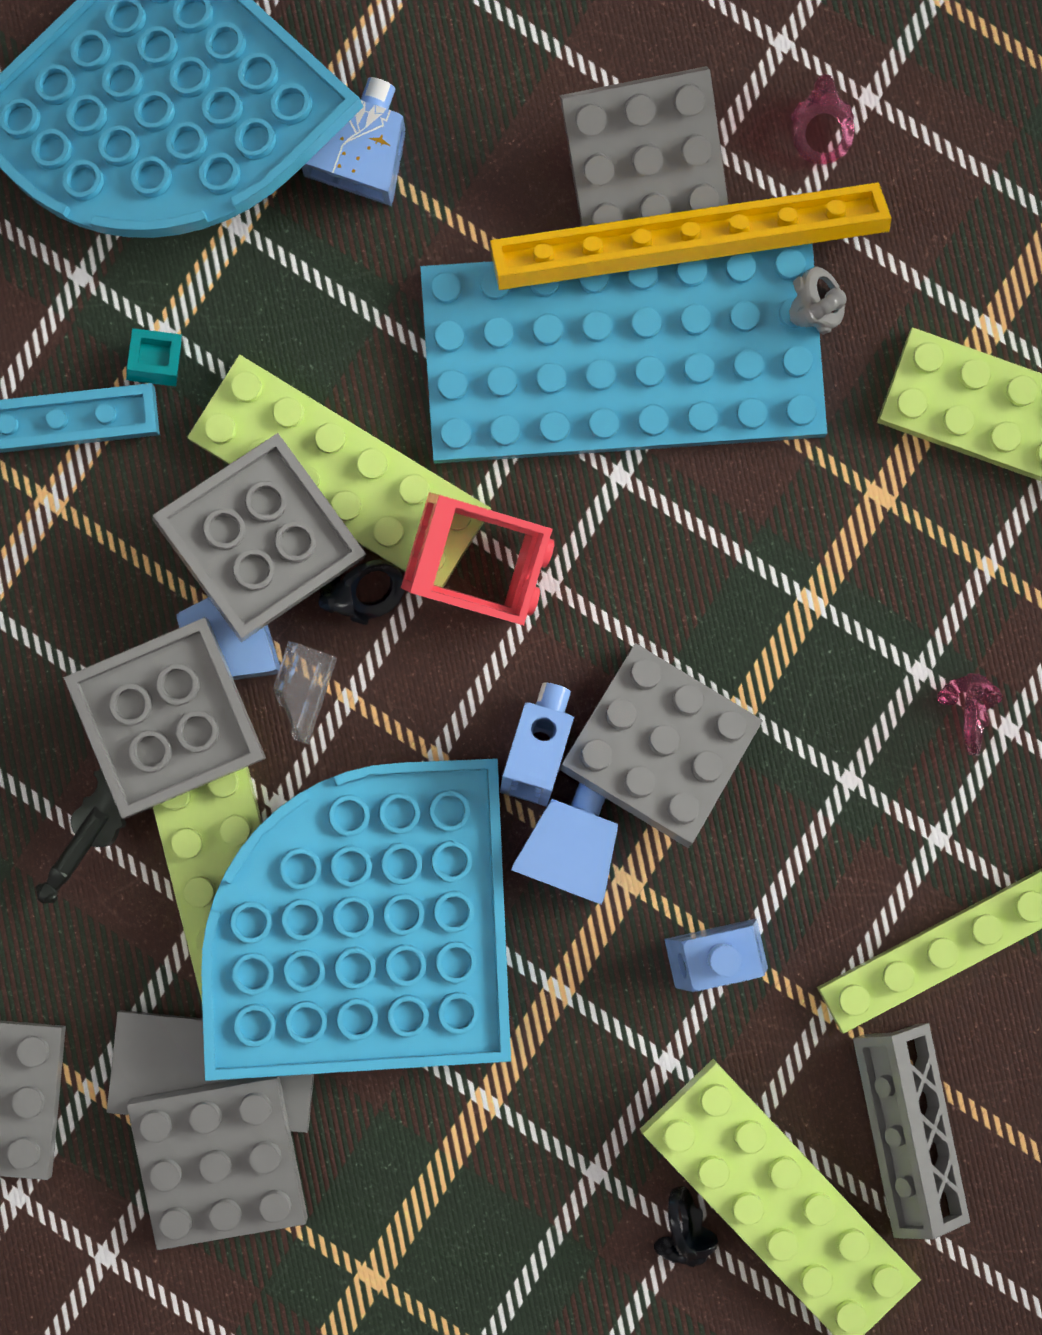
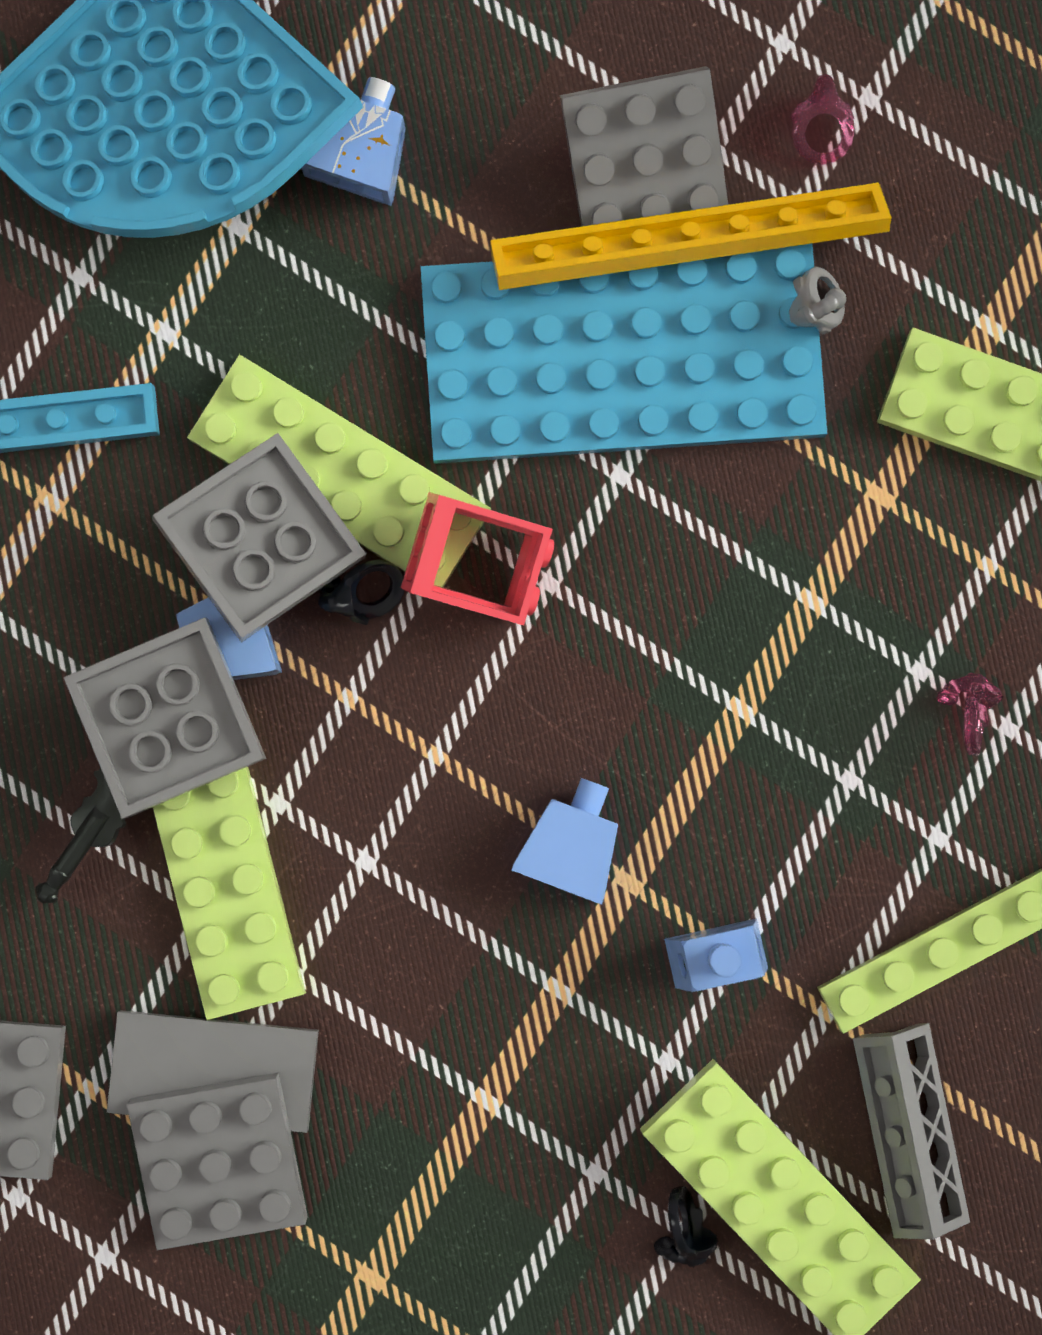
(154, 357): teal plate -> none
(302, 687): clear tile -> none
(363, 929): medium azure plate -> none
(533, 762): light blue torso -> none
(661, 745): light grey plate -> none

